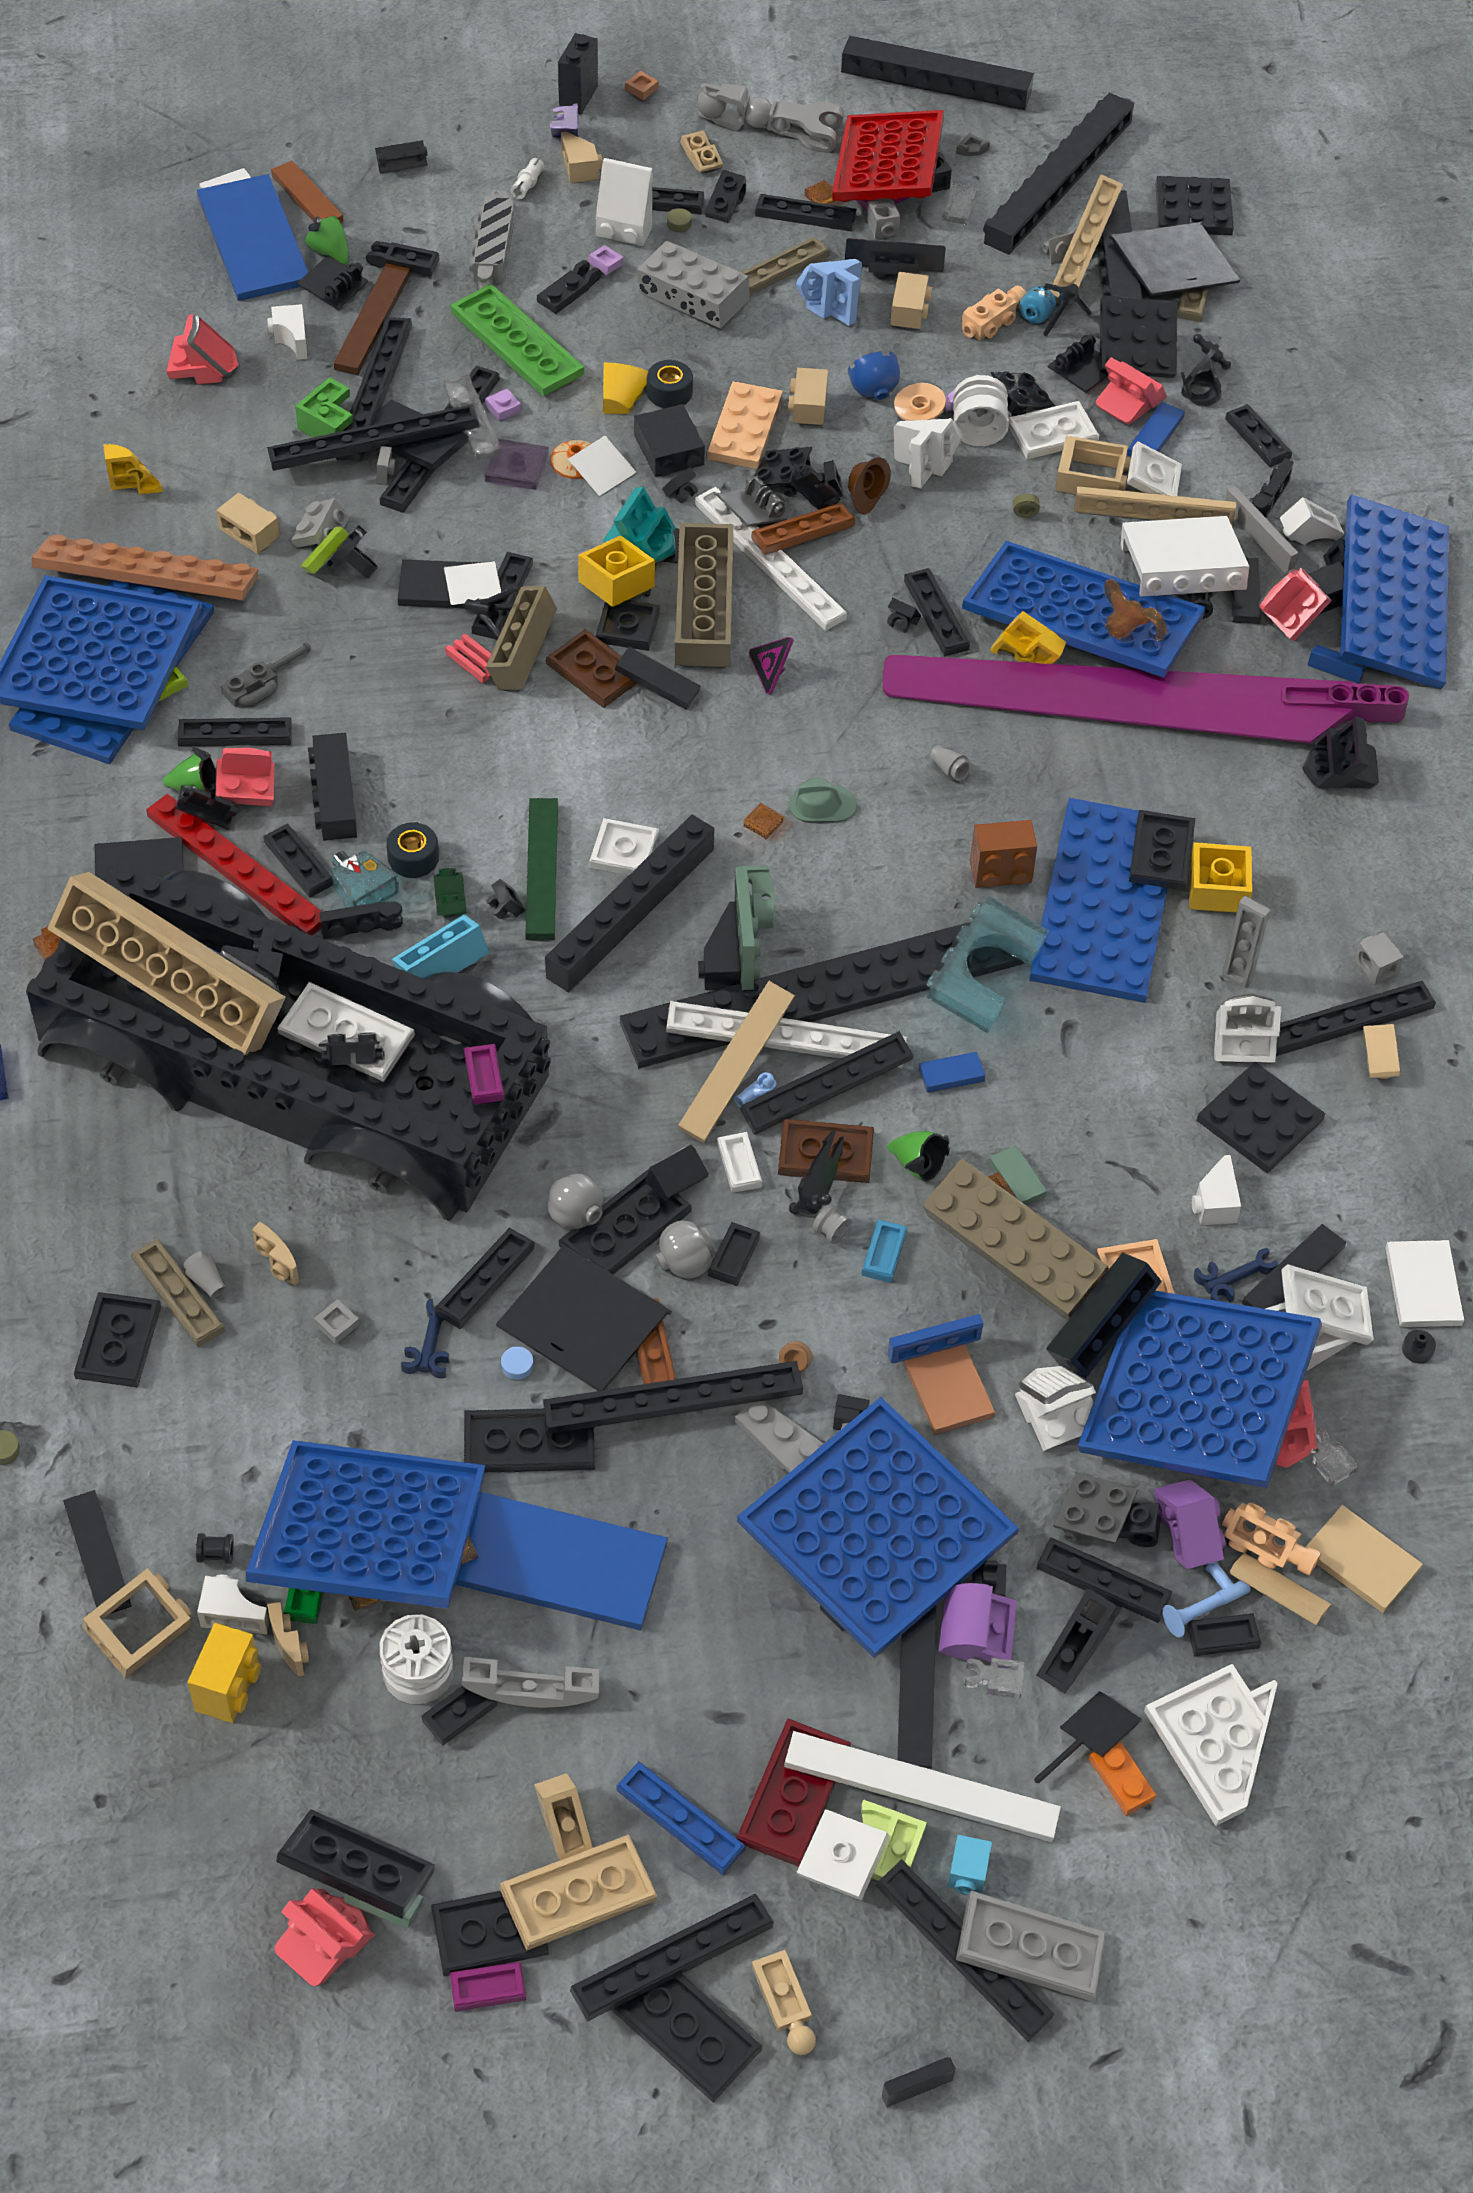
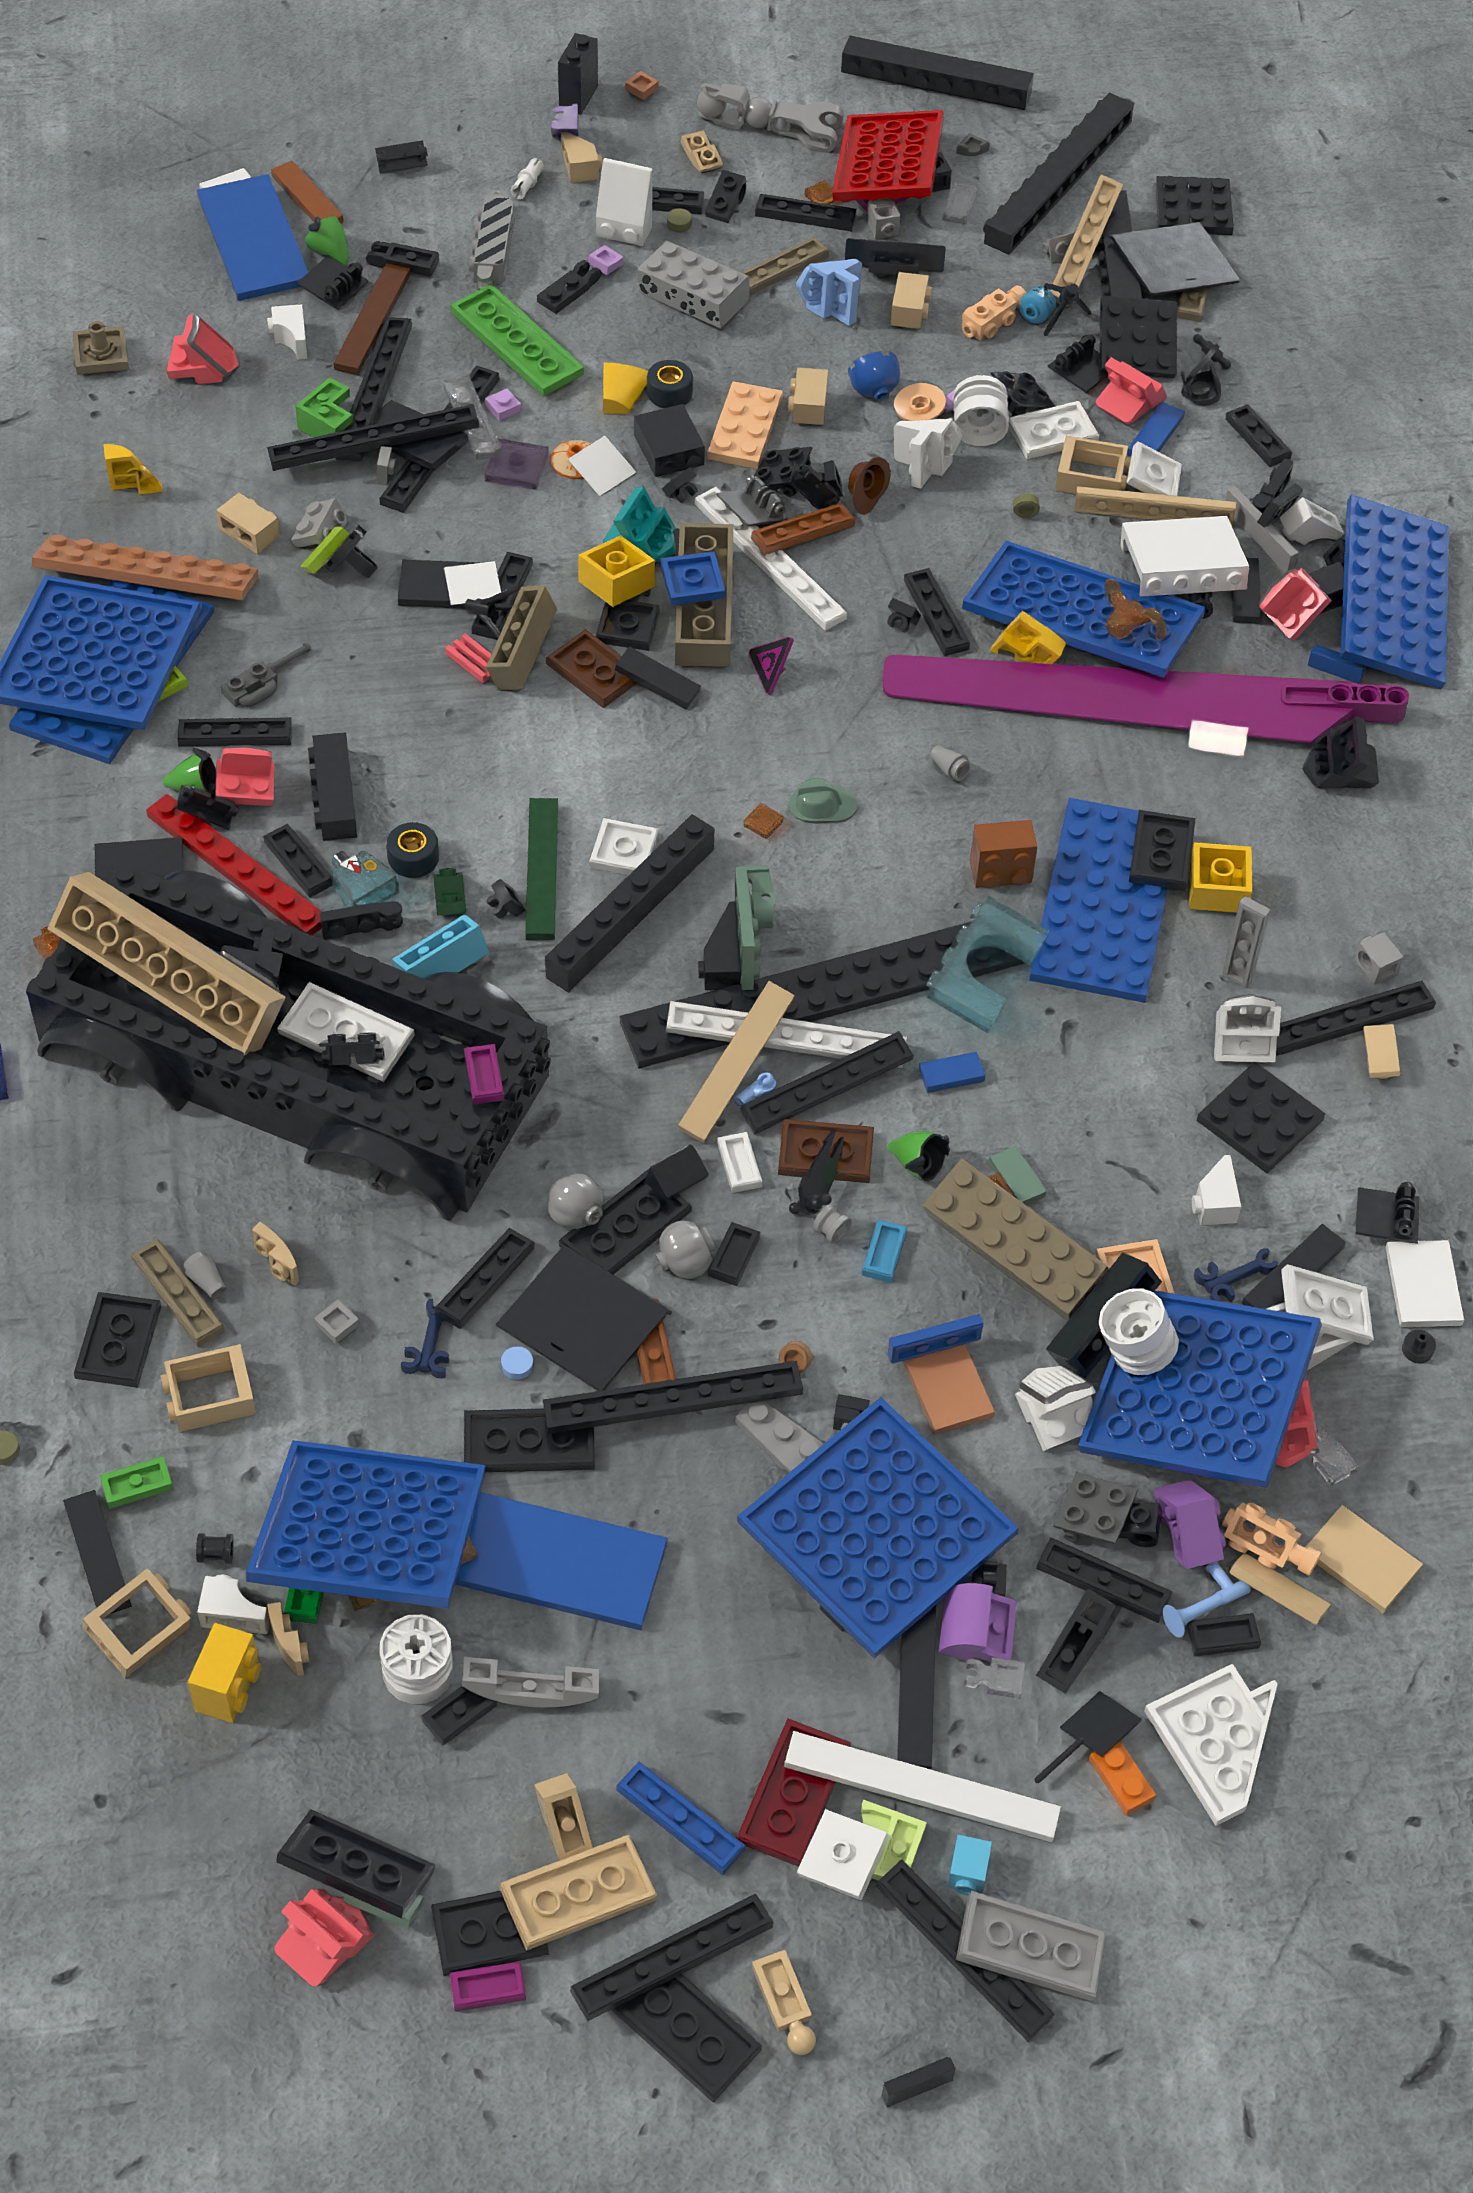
(97, 345): none -> dark tan plate
(136, 1482): none -> bright green plate
(204, 1365): none -> tan window
(692, 578): none -> blue plate
(1138, 1331): none -> white wheel
(1217, 738): none -> clear tile
(1280, 505): none -> black tile
(1388, 1213): none -> black hinge

